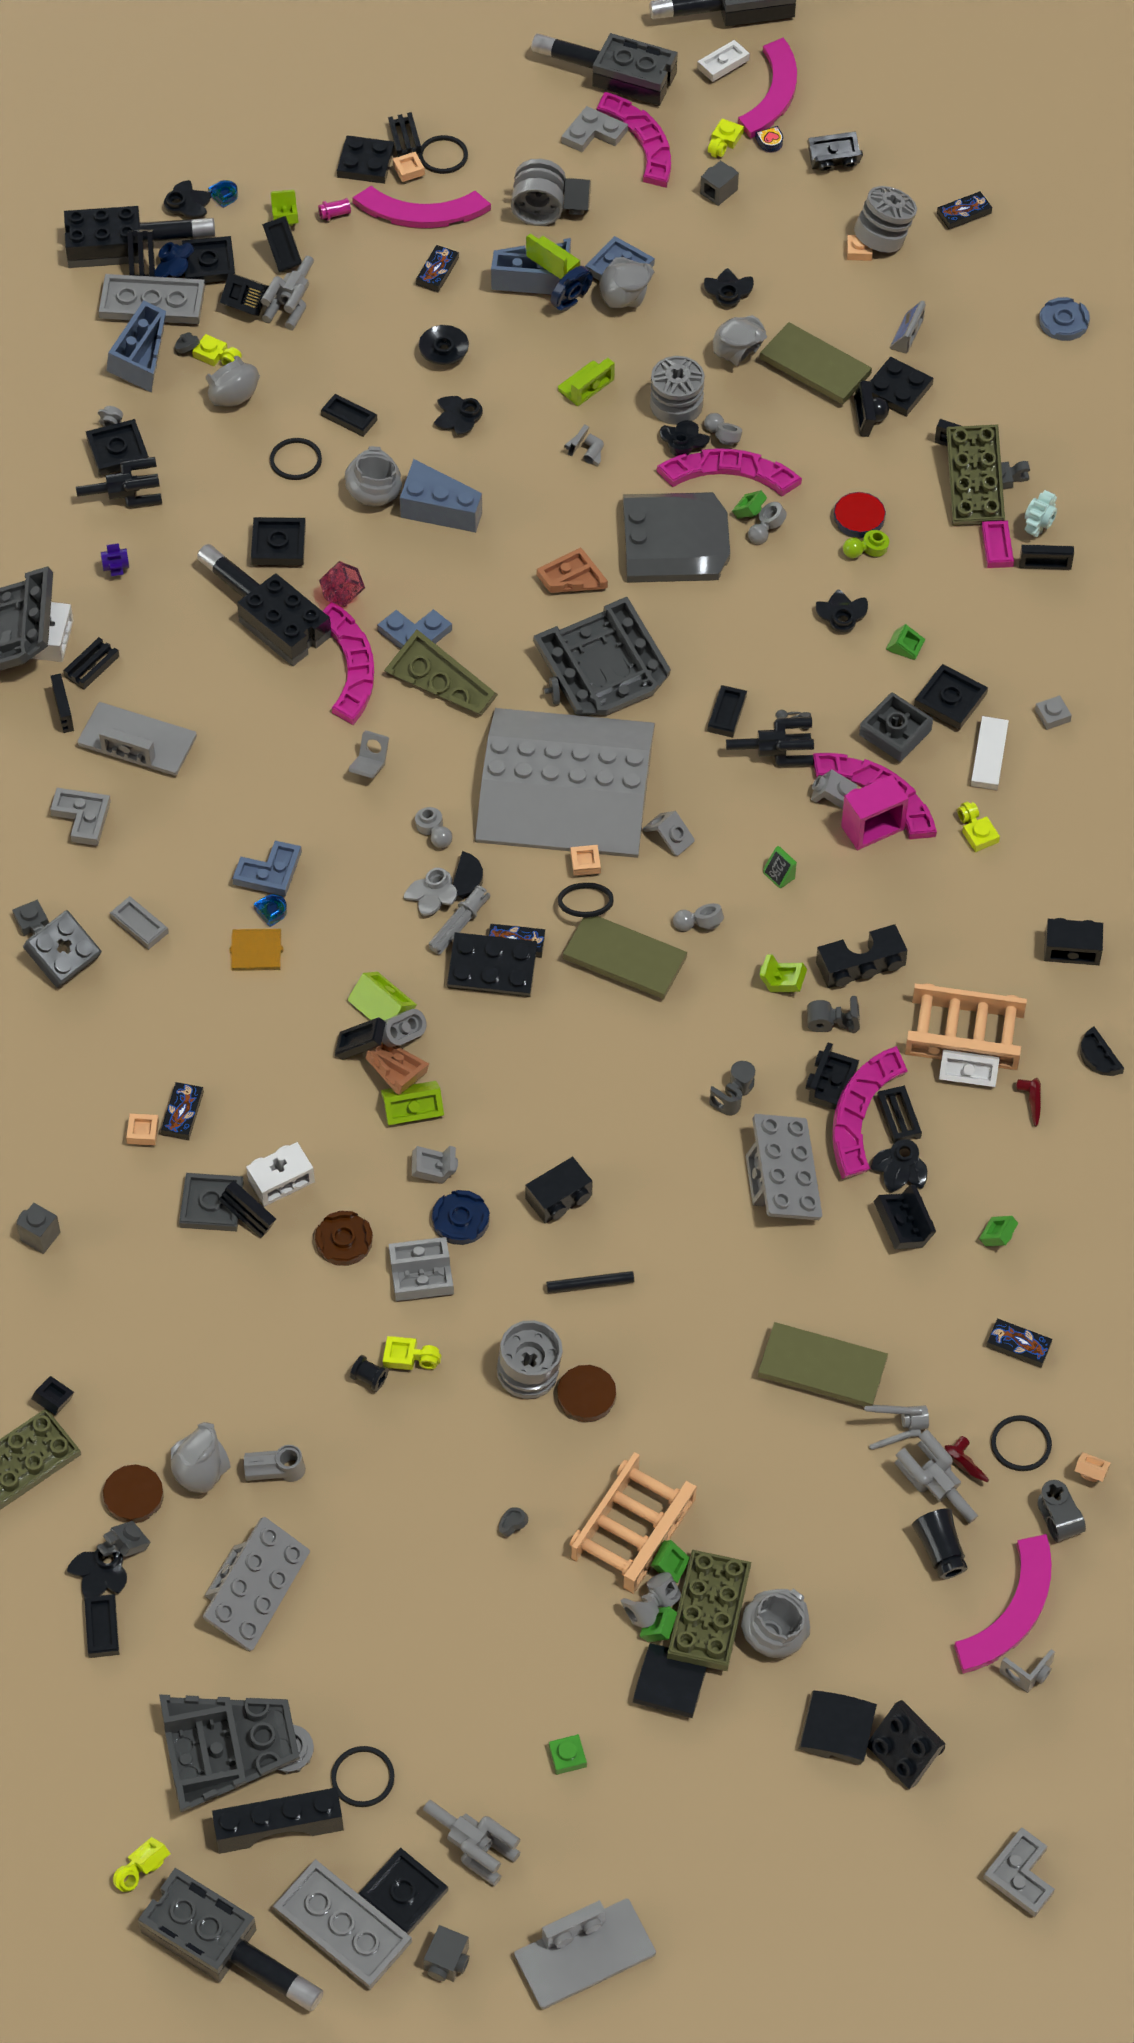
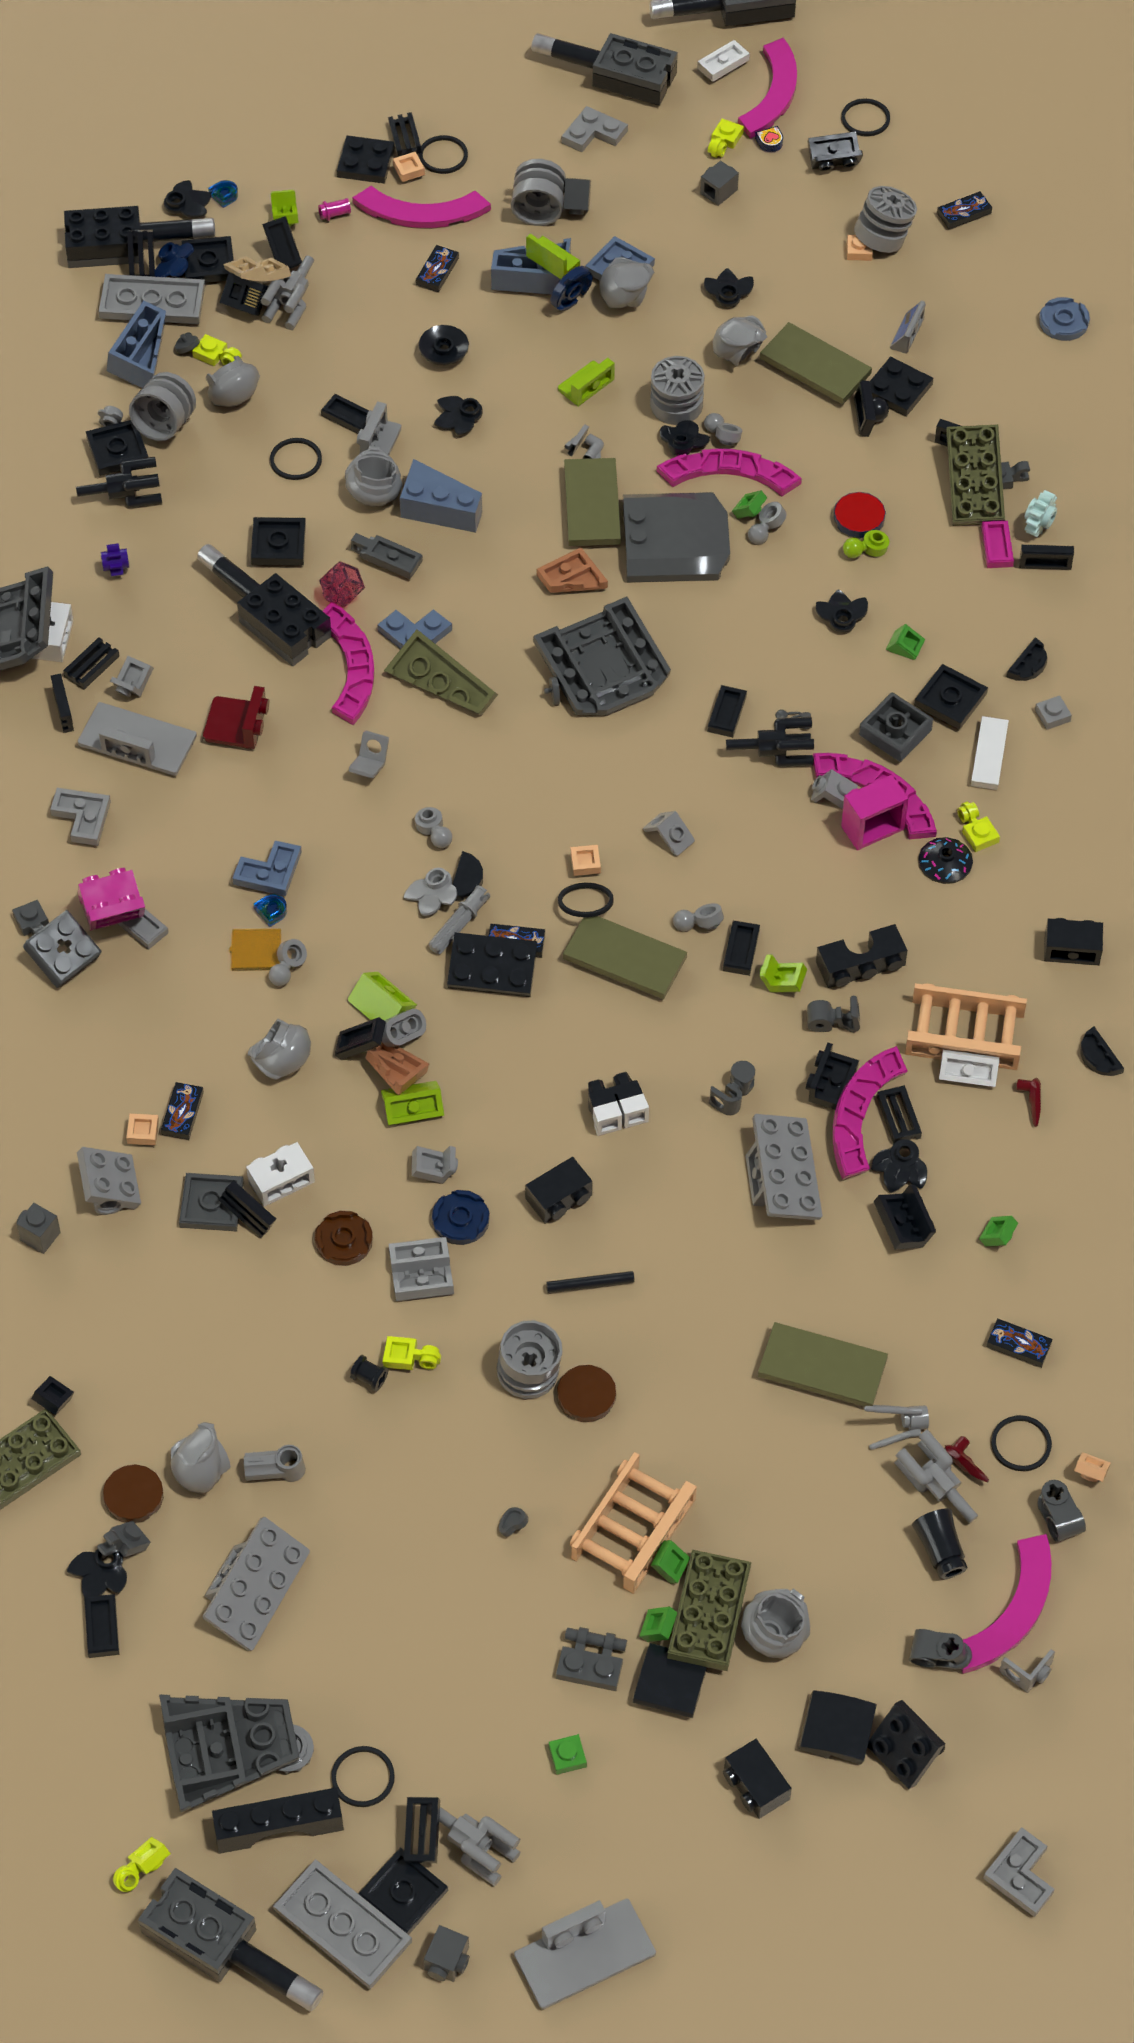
(108, 1180): none -> light grey plate
(110, 899): none -> dark pink bracket
(132, 677): none -> light grey bracket
(162, 406): none -> light grey wheel
(237, 720): none -> dark red bracket
(258, 271): none -> tan slope
(280, 973): none -> light grey plate
(282, 1050): none -> light grey helmet
(378, 430): none -> light grey bracket
(387, 554): none -> dark grey hinge
(421, 1857): none -> black tile
(564, 782): light grey slope -> none
(589, 1667): none -> dark grey plate
(592, 502): none -> olive tile
(617, 1104): none -> hips
(648, 134): dark pink tile -> none
(662, 1593): light grey leg -> none
(741, 948): none -> black tile
(757, 1779): none -> black brick
(780, 868): slope -> none
(866, 101): none -> black piece
(935, 1650): none -> dark grey piece
(943, 868): none -> black dish
(1030, 662): none -> black tile

